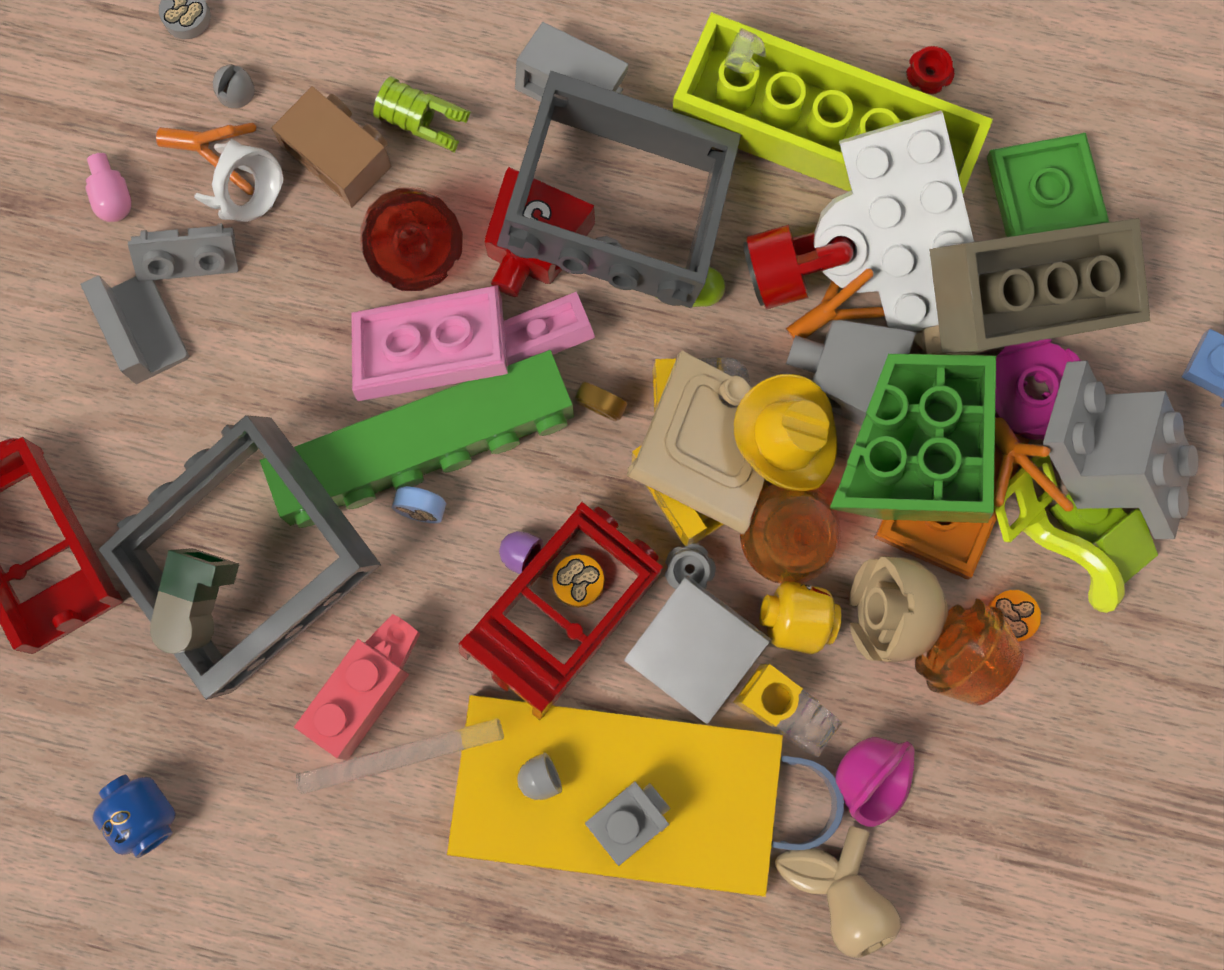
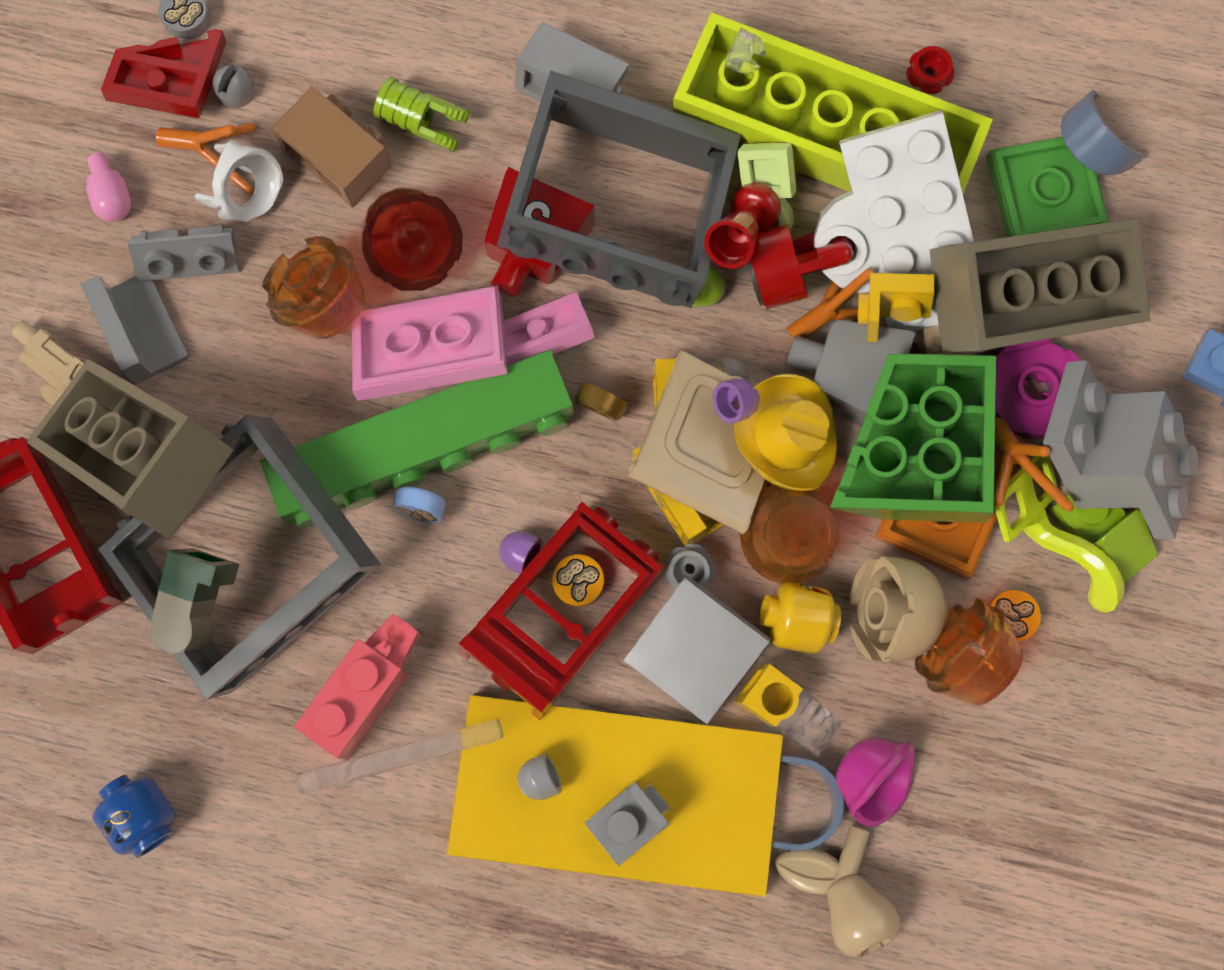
(47, 359): none -> tan piece
(130, 447): none -> dark tan brick
(165, 74): none -> red wing
(315, 289): none -> clear orange cone
(730, 393): none -> medium lavender hinge
(734, 237): none -> red piece
(774, 167): none -> yellowish green plate
(895, 296): none -> yellow bracket
(1094, 142): none -> sand blue helmet

